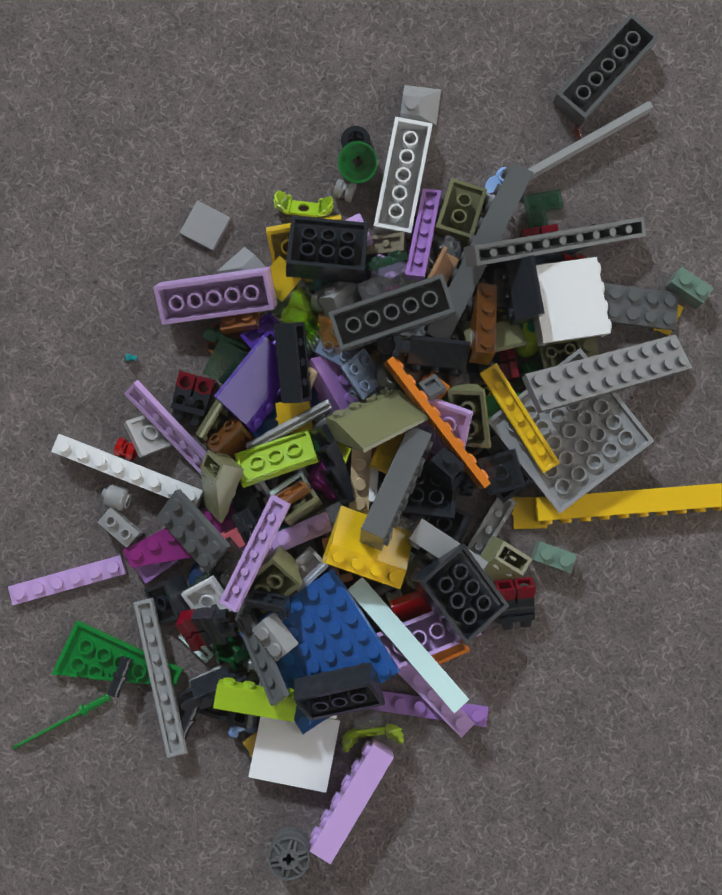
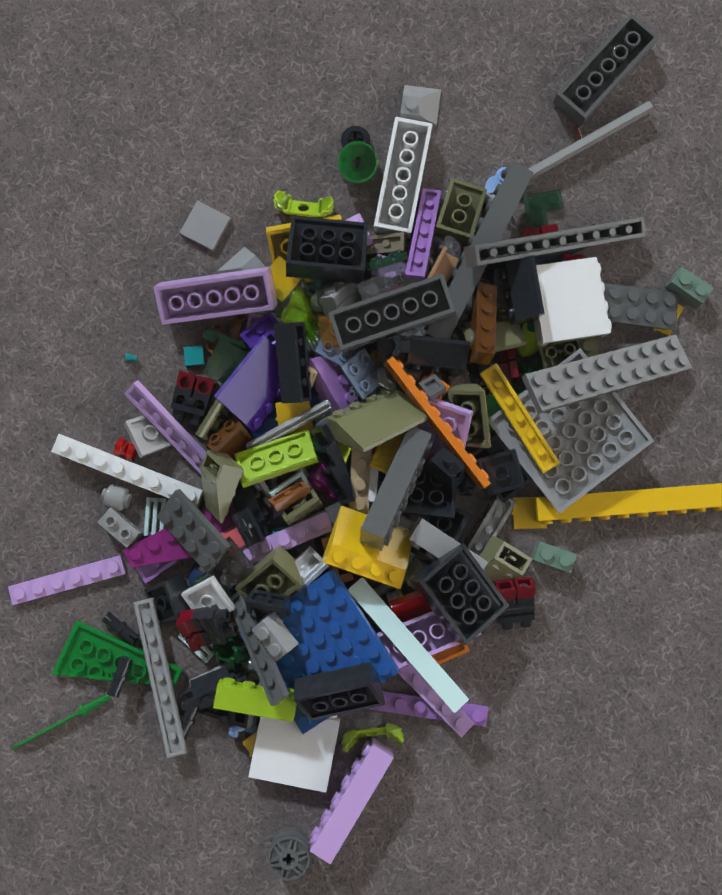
(120, 628): none -> black pin
(155, 513): none -> light aqua tile
(194, 356): none -> teal tile
(240, 322): dark orange plate -> none
(254, 553): lavender plate -> none
(344, 190): light grey wheel -> none

